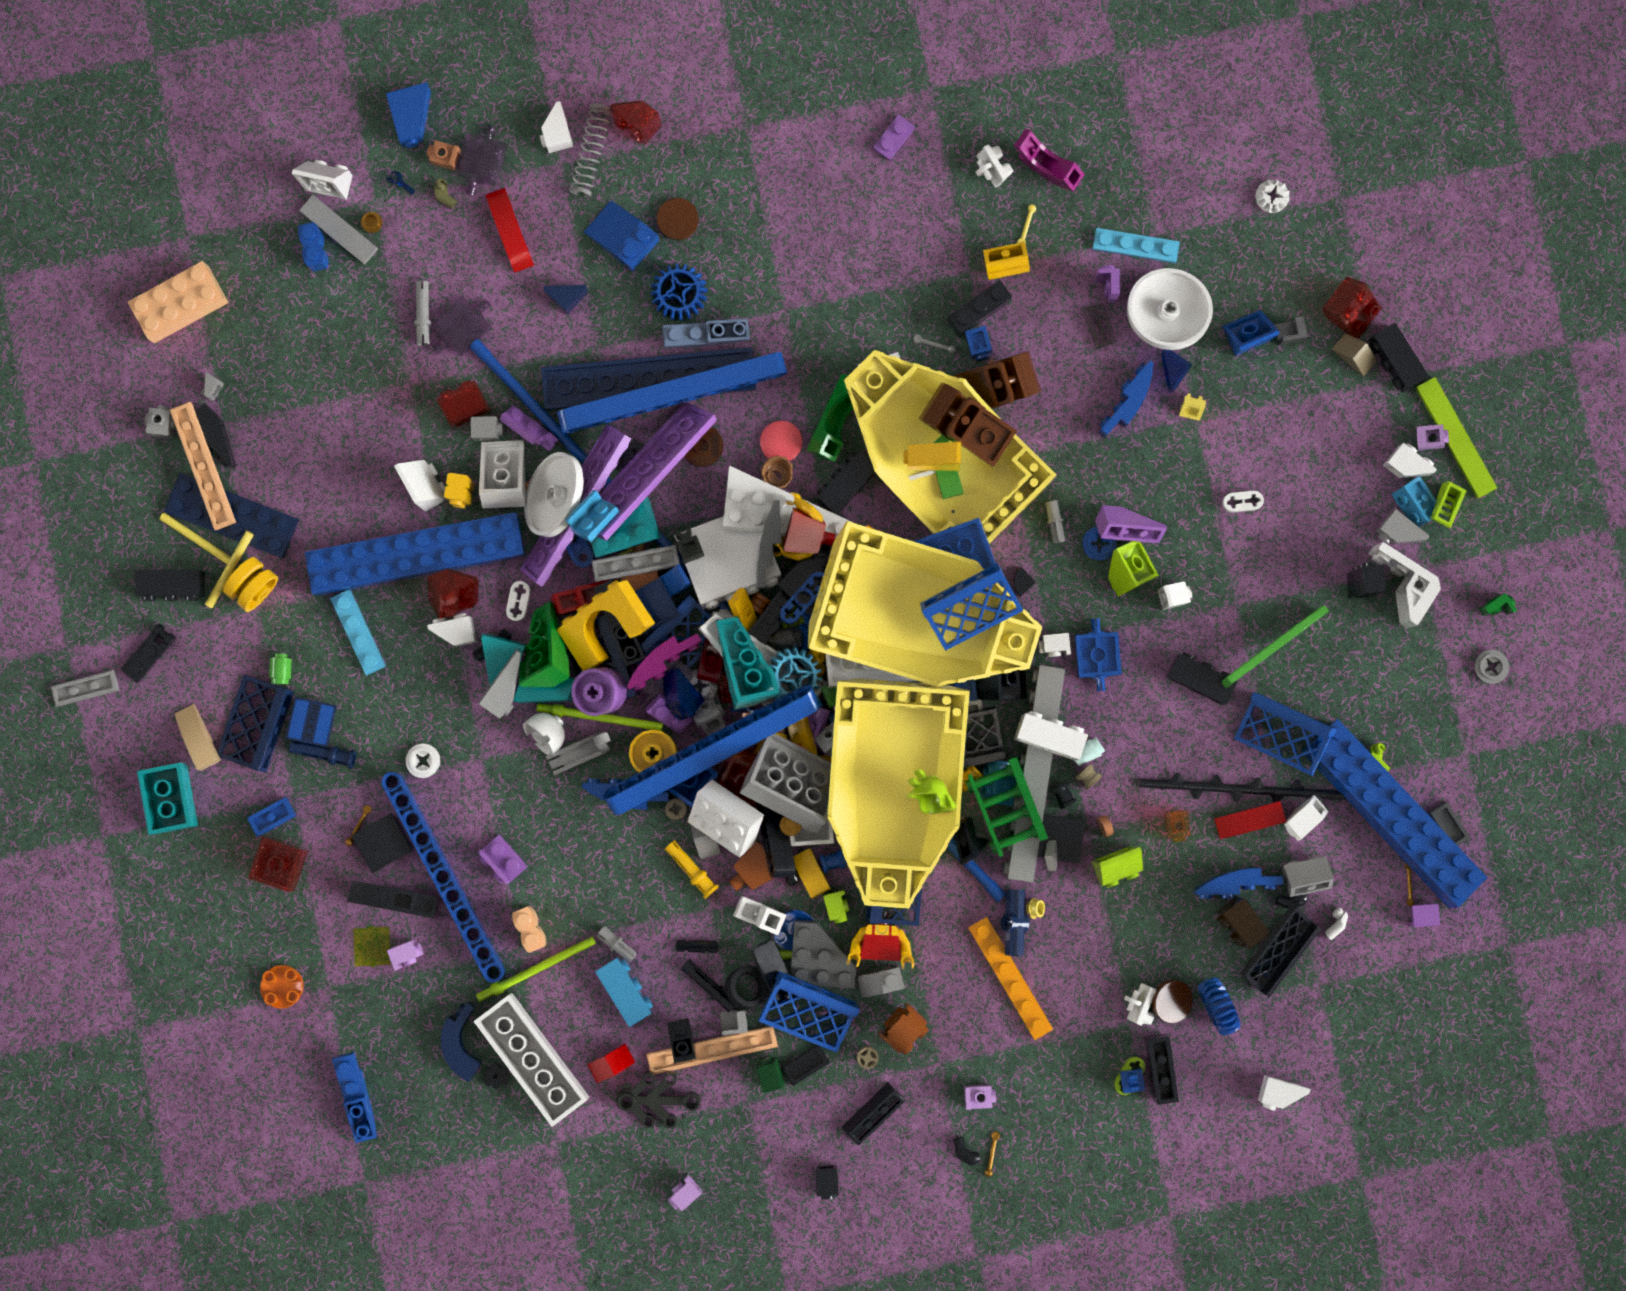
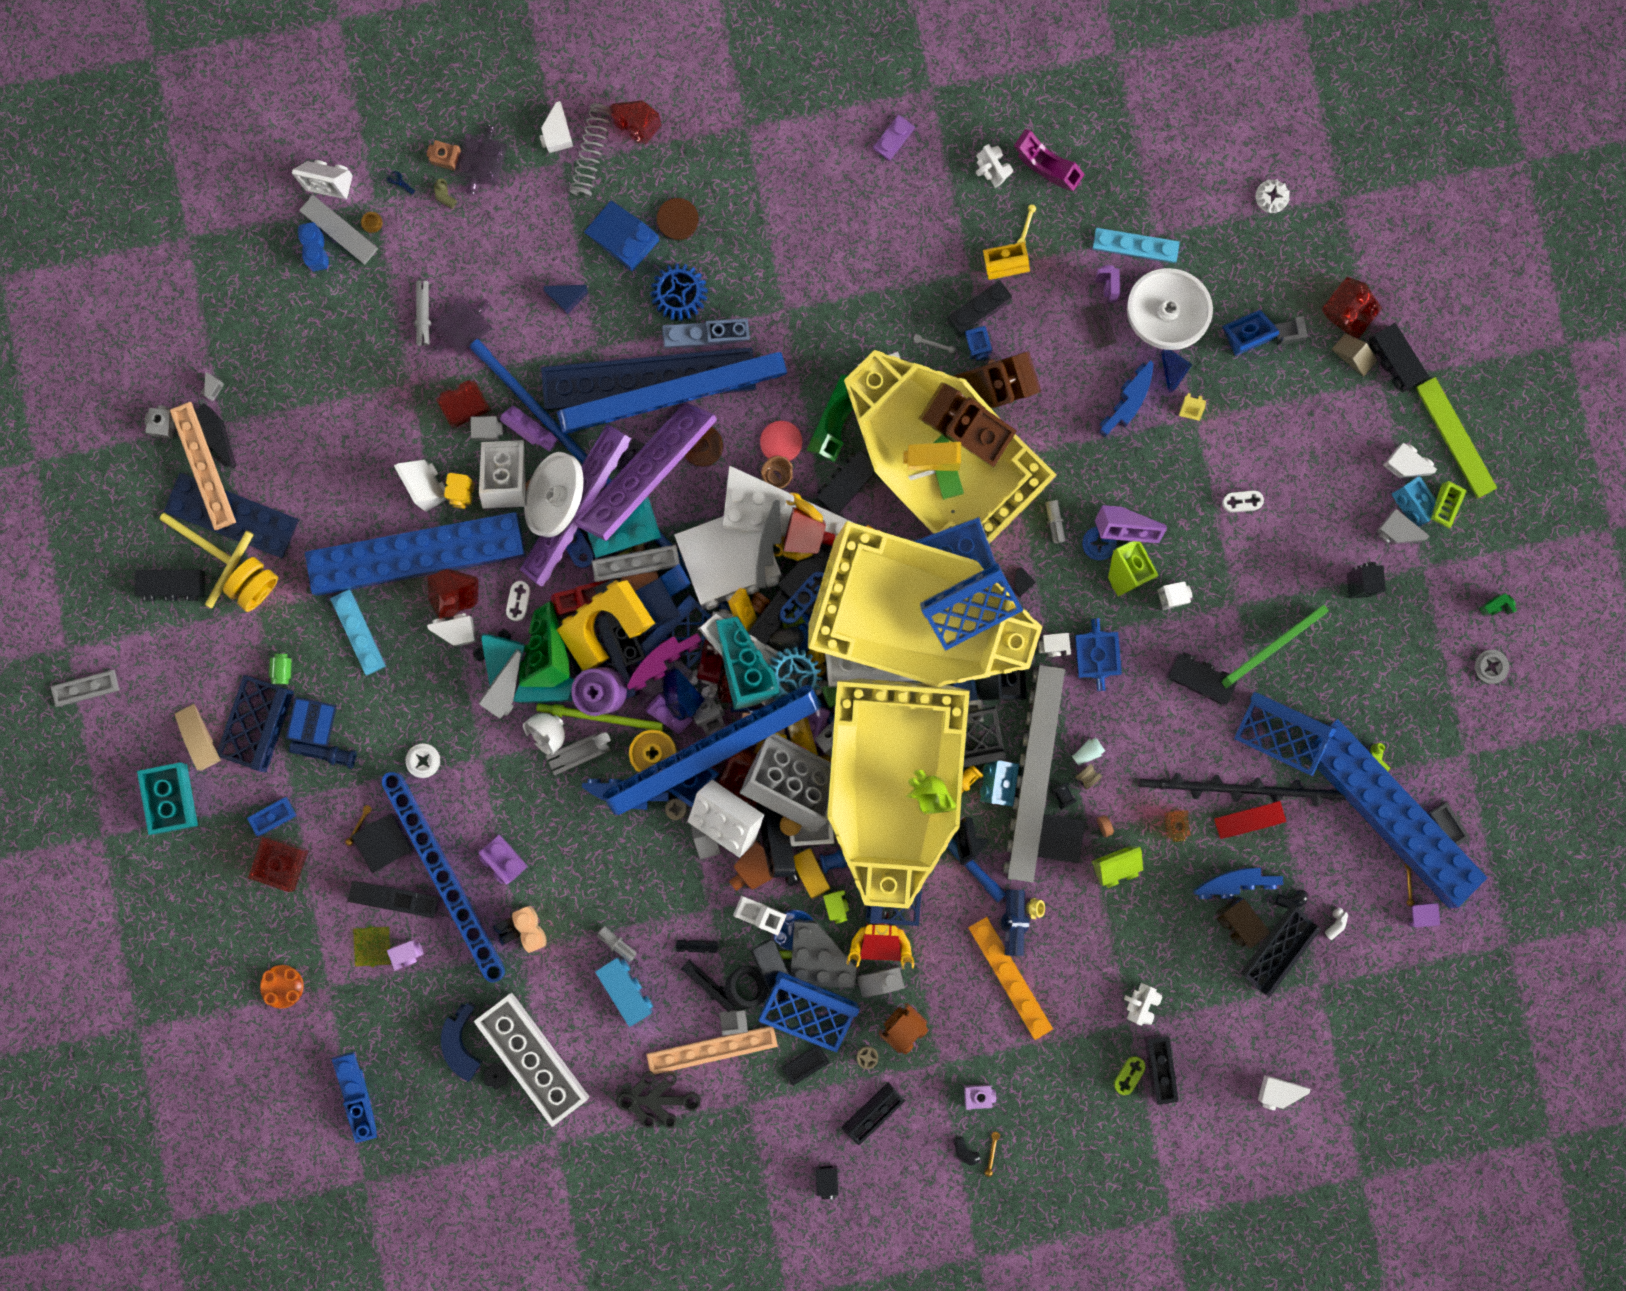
(148, 653): black plate -> none
(178, 302): light nougat brick -> none
(410, 112): blue slope -> none
(498, 987): lime bar -> none
(506, 931): none -> black wheel
(509, 230): red slope -> none
(591, 516): dark azure bracket -> none
(611, 1063): red slope -> none
(682, 1040): black slope -> none
(684, 1193): lavender brick -> none
(688, 546): pearl dark grey plate -> none
(698, 877): yellow pin -> none
(769, 1074): dark green brick -> none
(1027, 810): green fence -> none
(1051, 735): white brick -> none
(1051, 855): light grey tile -> none
(1132, 1080): blue tile -> none
(1172, 1001): reddish brown tile -> none
(1219, 1006): blue gear -> none
(1305, 817): white slope -> none
(1307, 876): light grey brick -> none
(1416, 589): white bracket -> none
(1424, 432): lavender brick -> none

